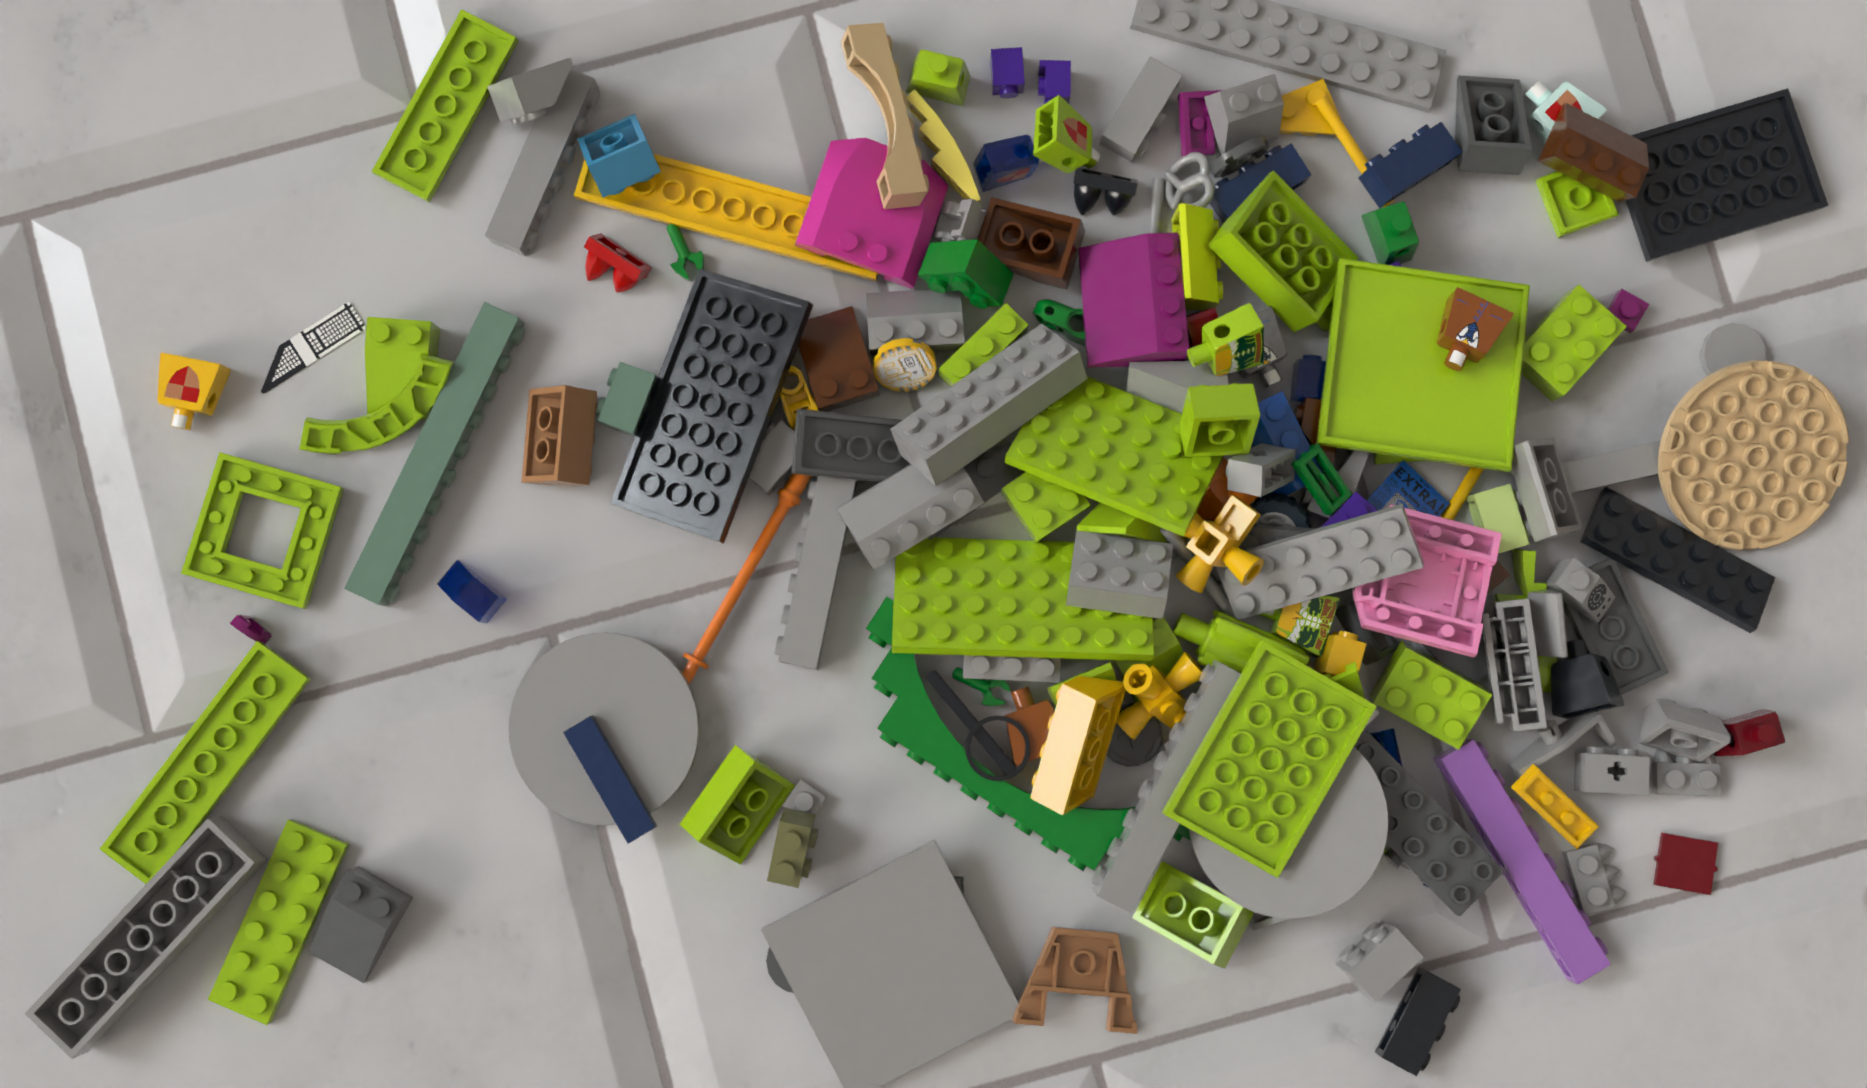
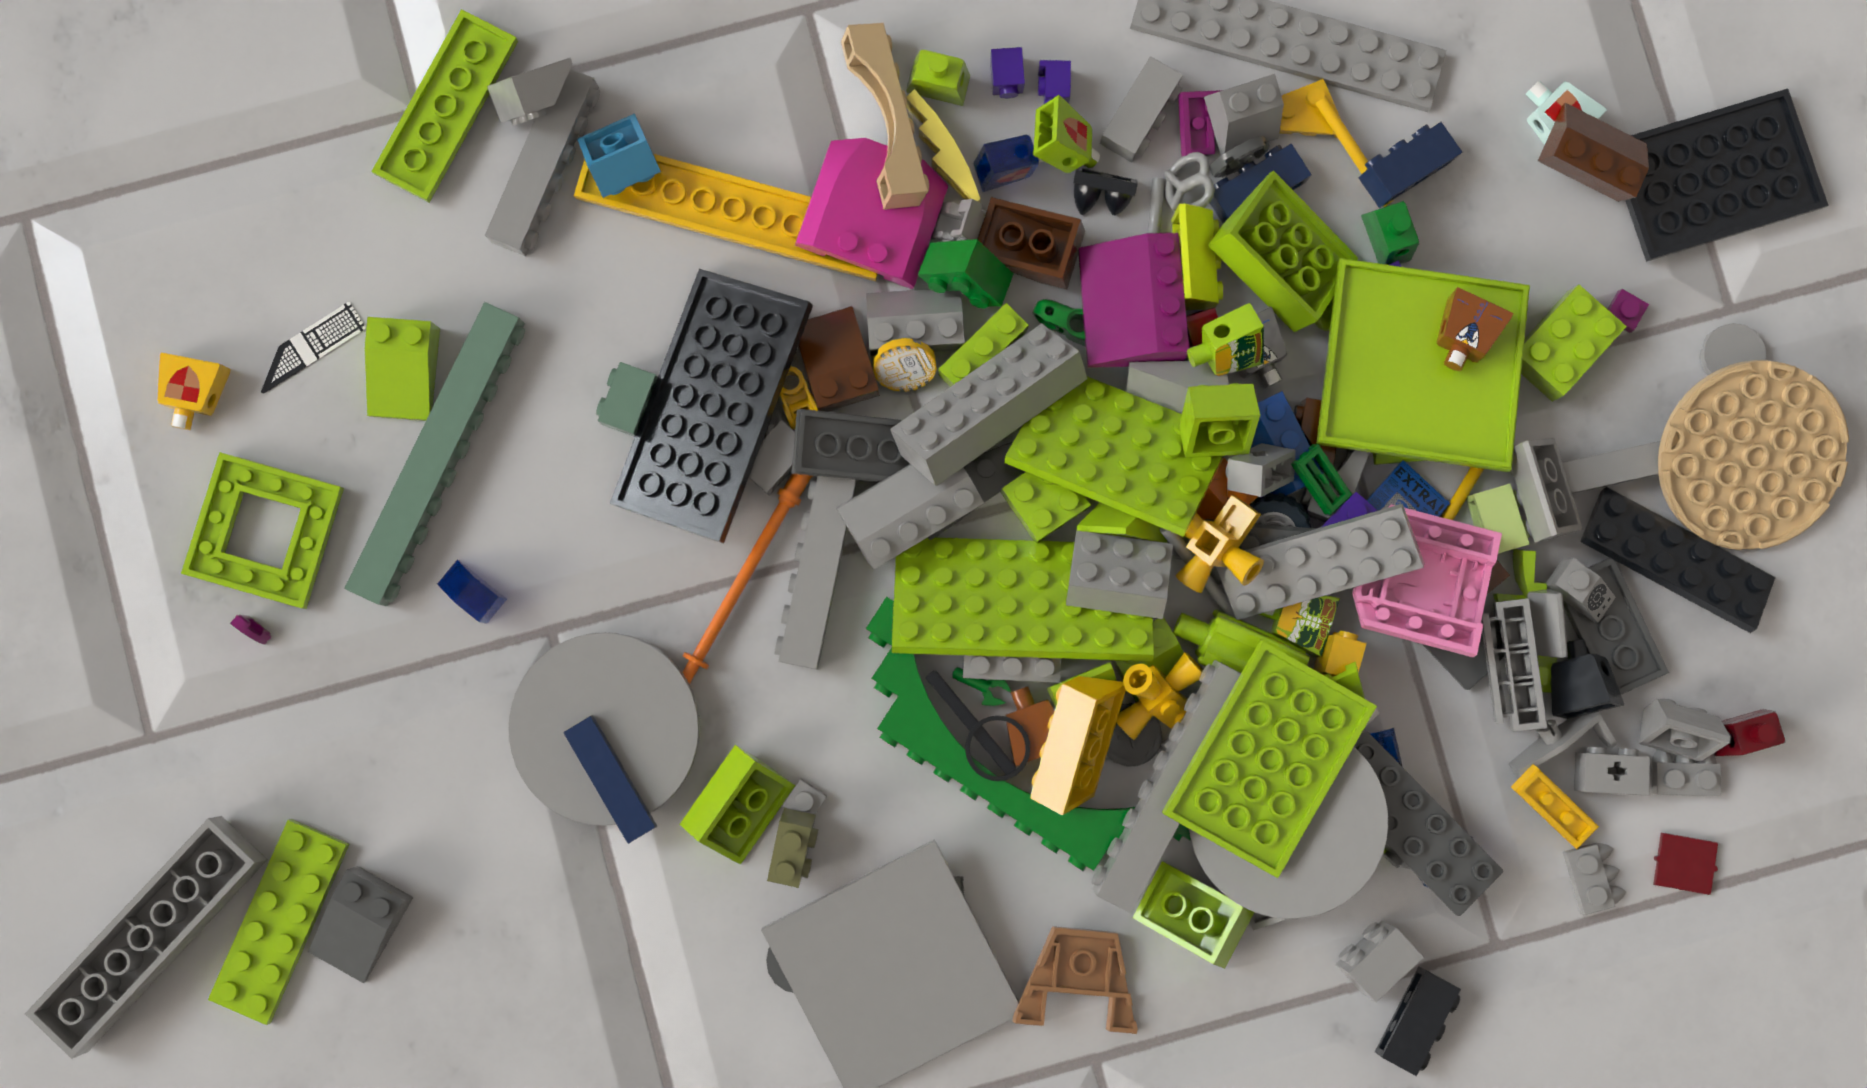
(206, 762): lime plate -> none
(384, 423): lime tile -> none
(559, 436): medium nougat slope -> none
(606, 253): red tile -> none
(683, 253): green bar -> none
(1307, 378): clear blue brick -> none
(1377, 644): dark grey slope -> none
(1430, 695): lime brick -> none
(1491, 125): dark grey slope -> none
(1522, 861): medium lavender brick -> none
(1573, 204): lime tile -> none

